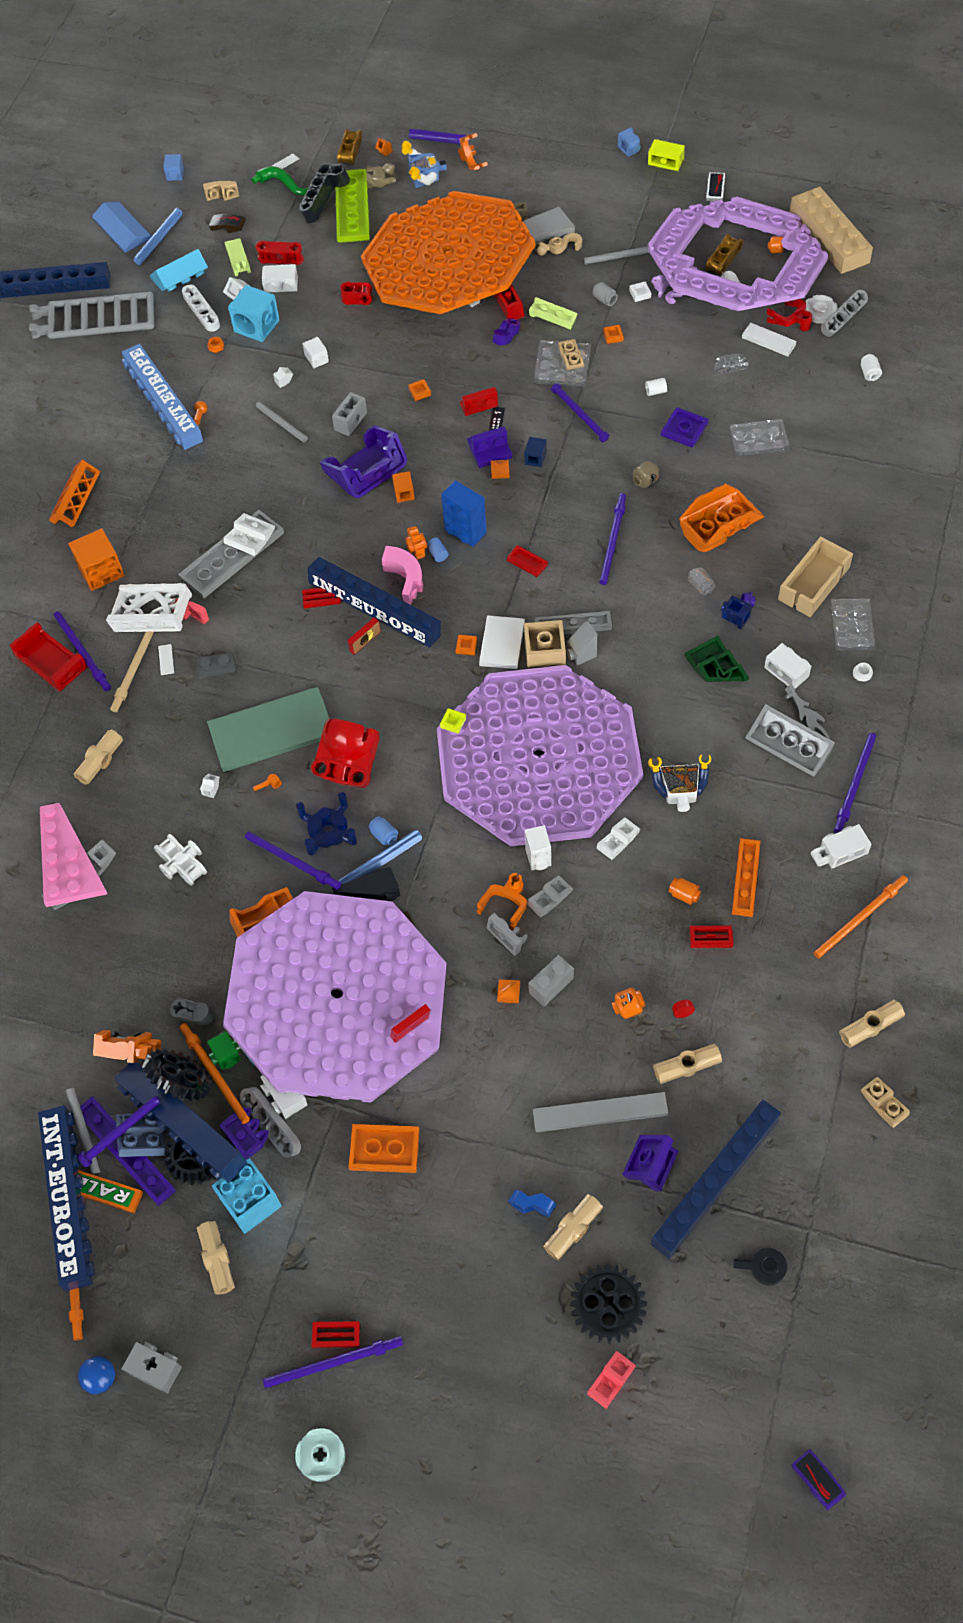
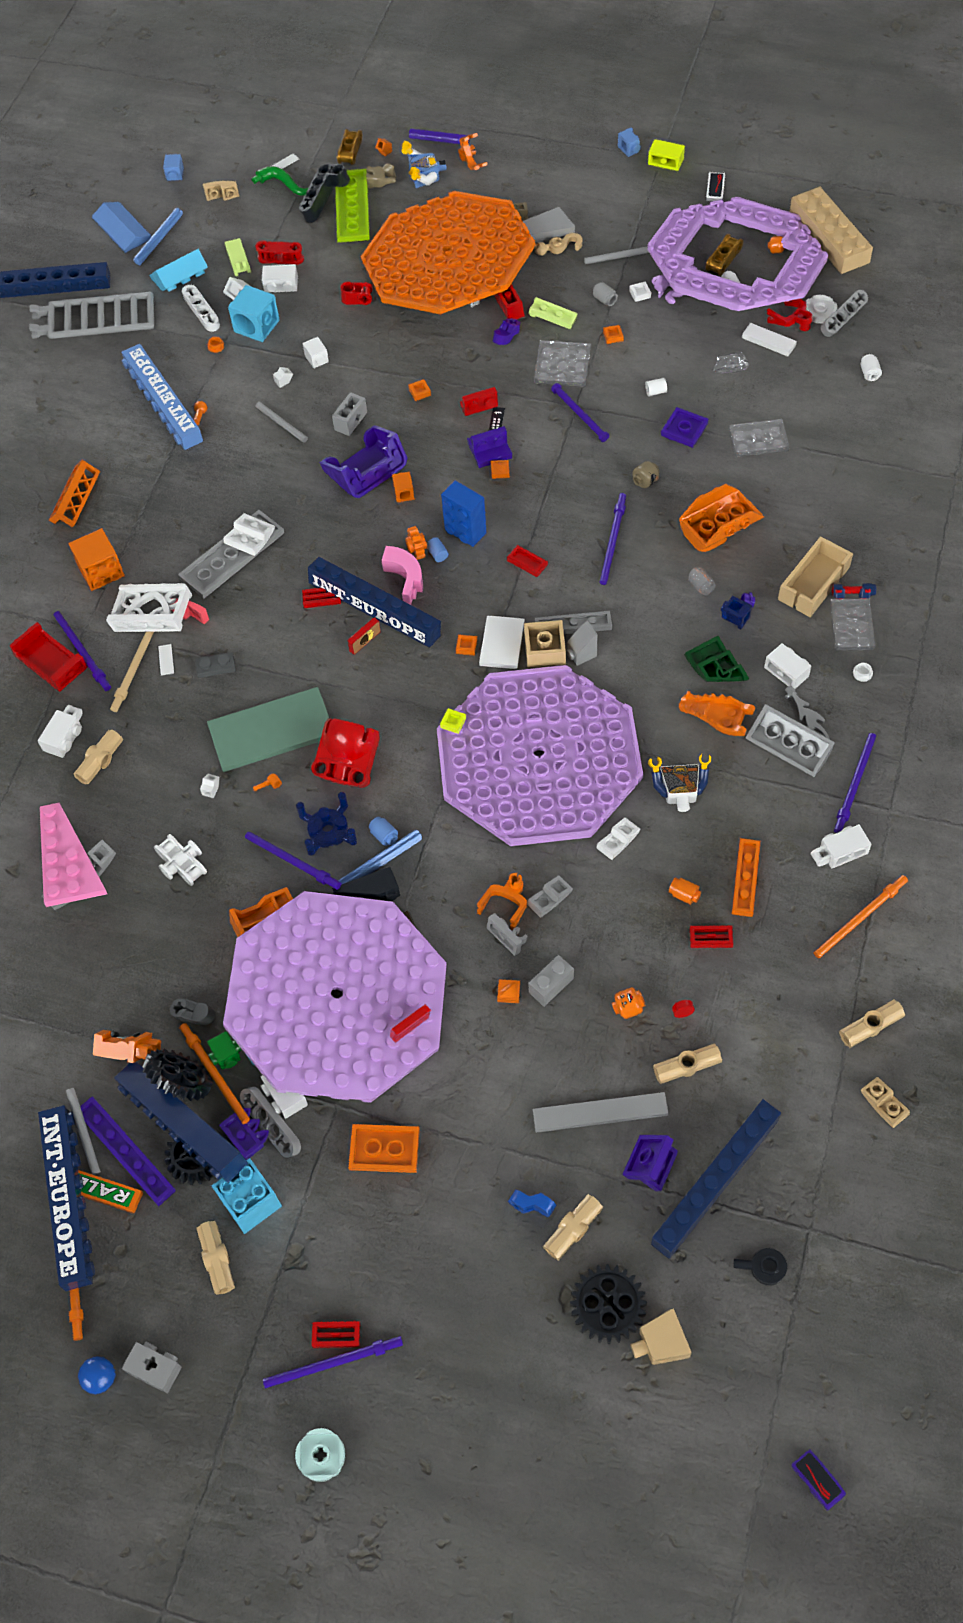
(61, 731): none -> white brick
(86, 1157): dark purple bar -> none
(141, 1139): sand blue slope -> none
(230, 222): slope -> none
(535, 451): dark blue brick -> none
(538, 848): white brick -> none
(570, 354): tan slope -> none
(611, 1379): coral slope -> none
(662, 1340): none -> tan torso
(718, 711): none -> orange animal
(864, 591): none -> dark blue piece

